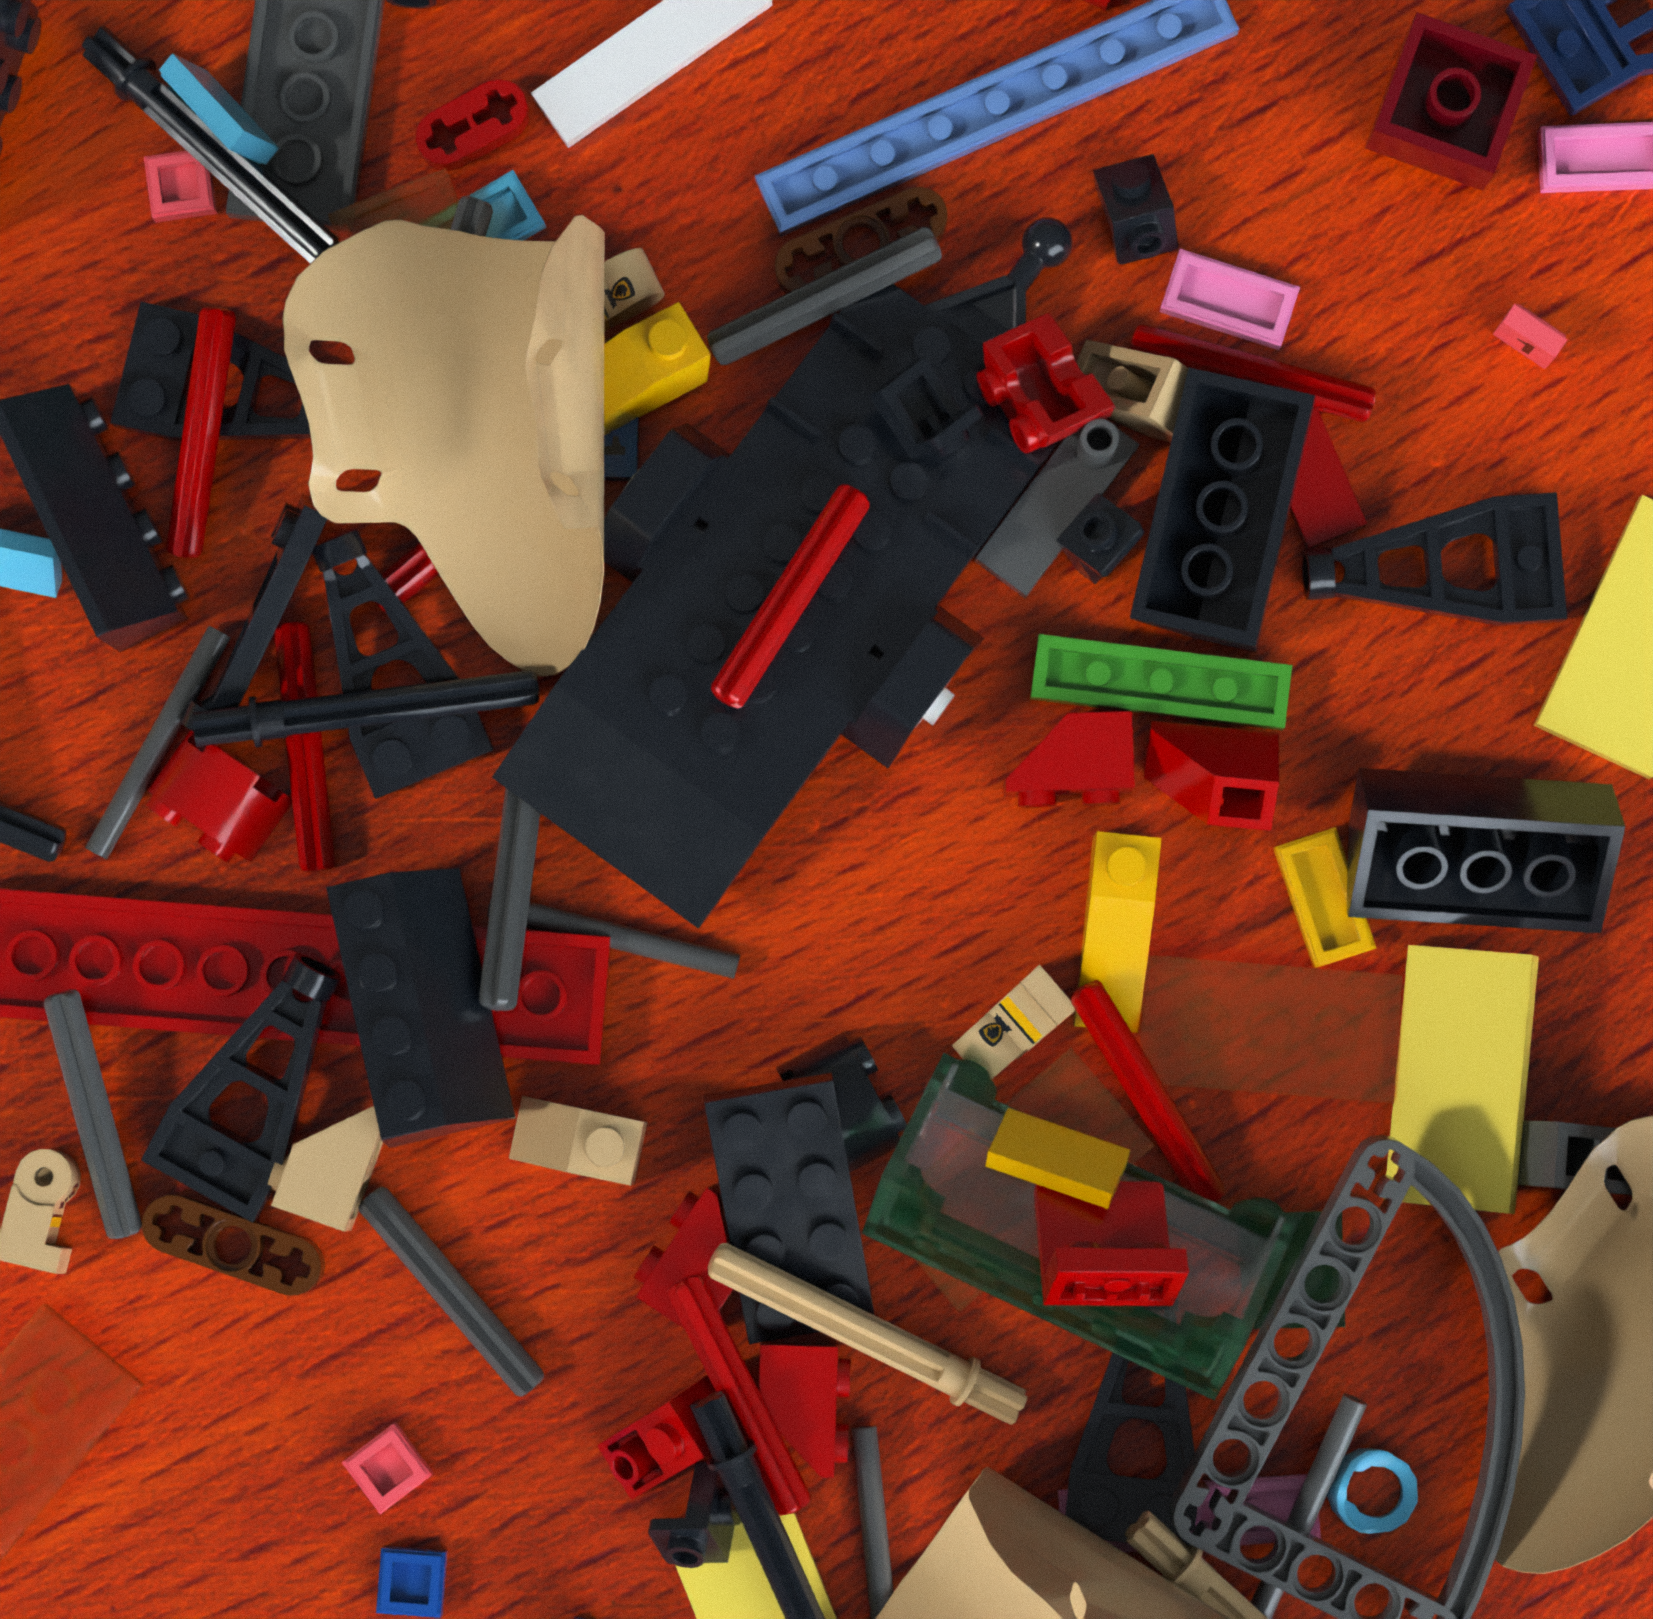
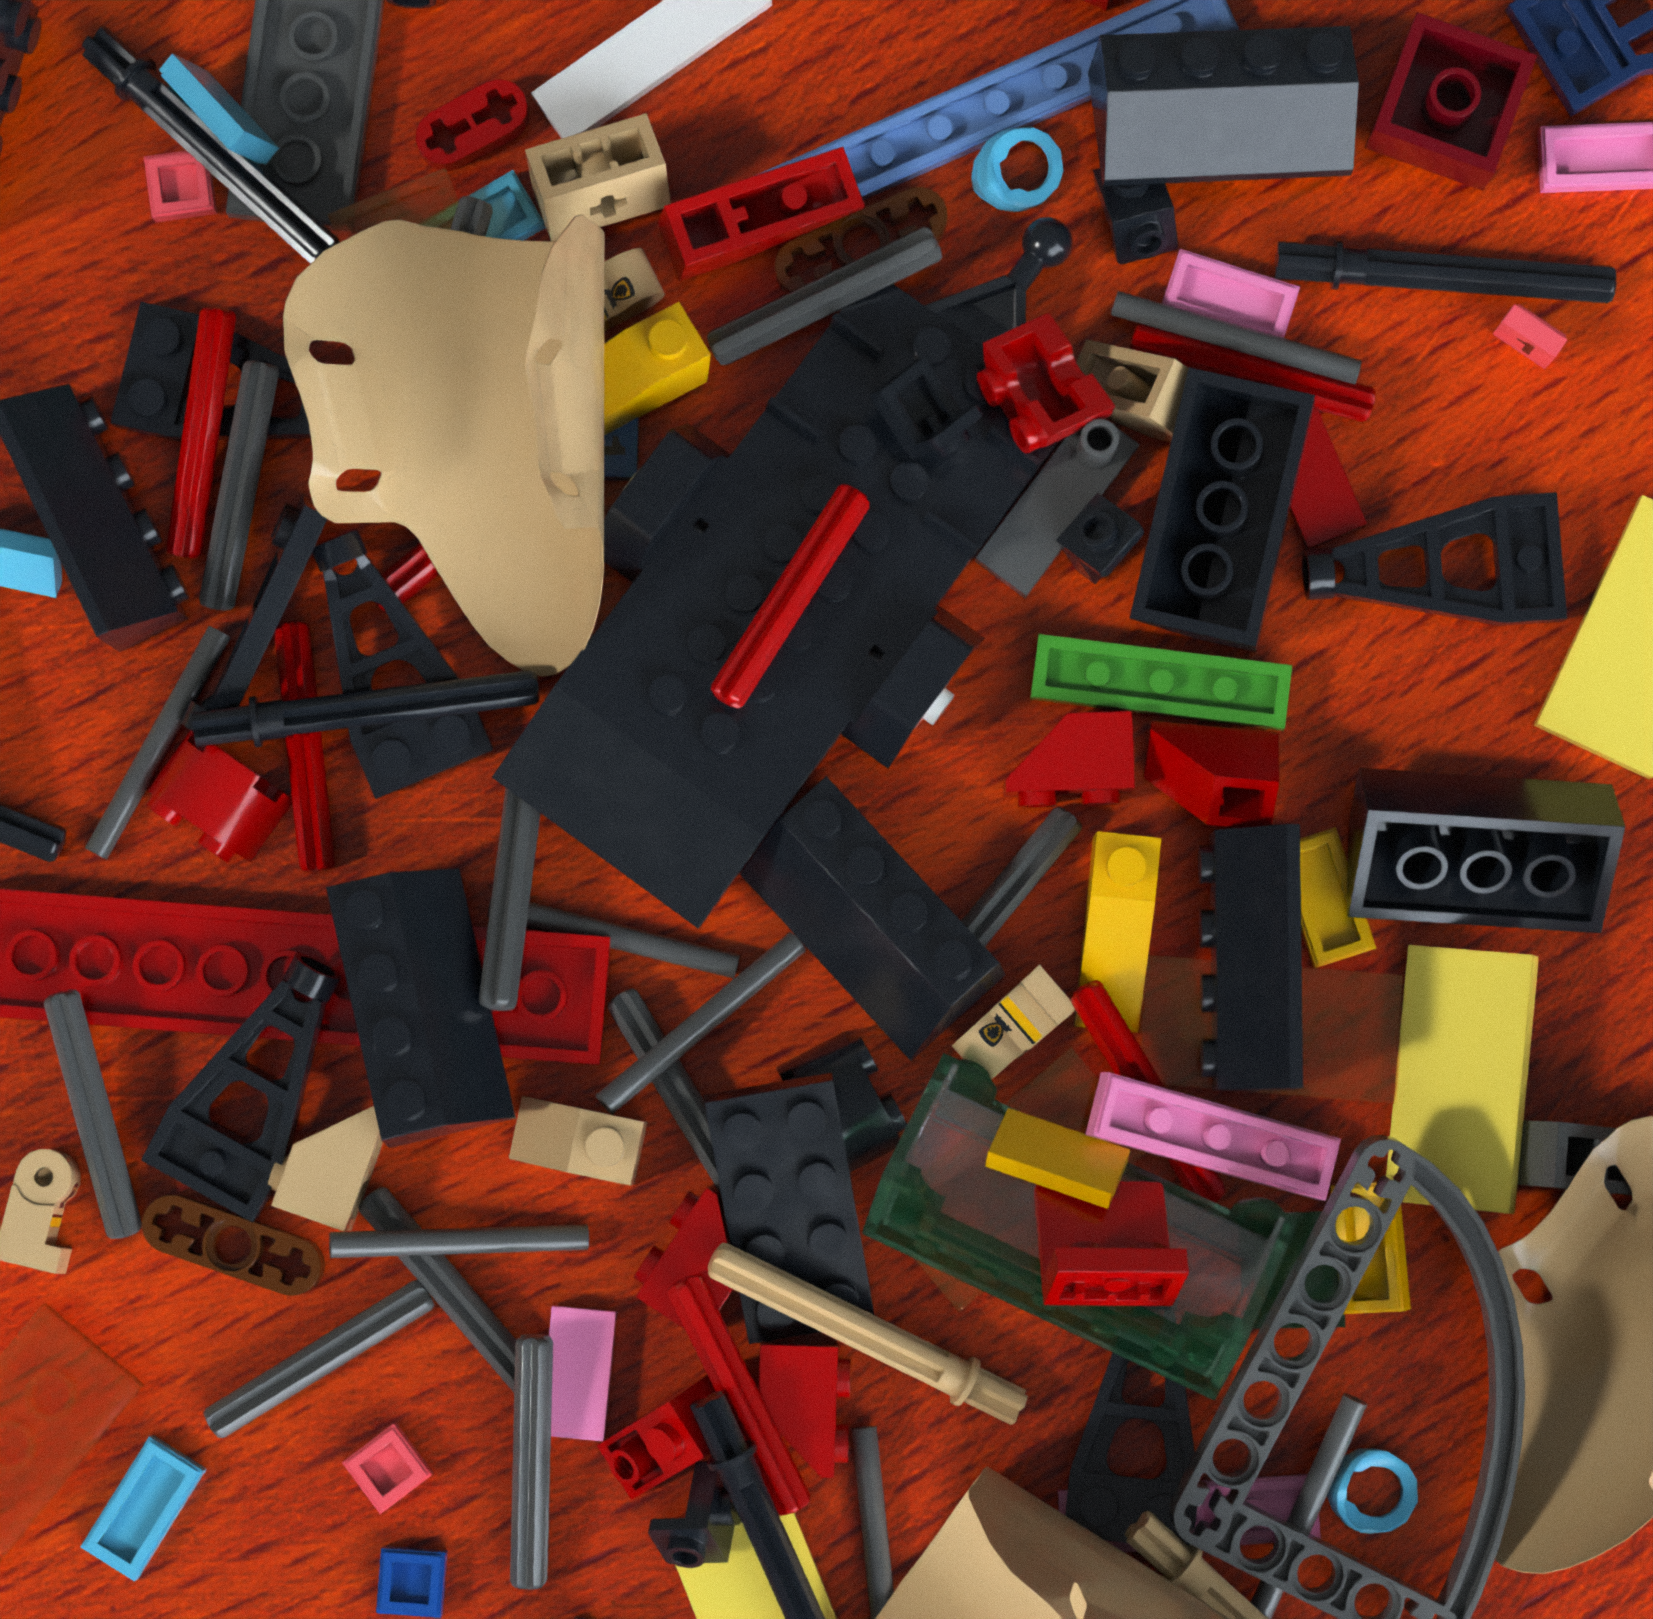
(143, 1507): none -> medium azure tile
(239, 485): none -> dark grey axle
(318, 1359): none -> dark grey axle
(458, 1241): none -> dark grey piece
(531, 1461): none -> dark grey axle
(581, 1371): none -> bright pink tile
(600, 175): none -> tan brick
(672, 1084): none -> dark grey axle
(700, 1023): none -> dark grey piece
(758, 213): none -> red slope
(870, 919): none -> black slope
(987, 175): none -> medium azure piece
(1022, 874): none -> dark grey axle
(1212, 1136): none -> bright pink tile
(1224, 105): none -> slope
(1236, 337): none -> dark grey piece
(1254, 959): none -> black slope
(1386, 1277): none -> yellow tile
(1444, 272): none -> black axle

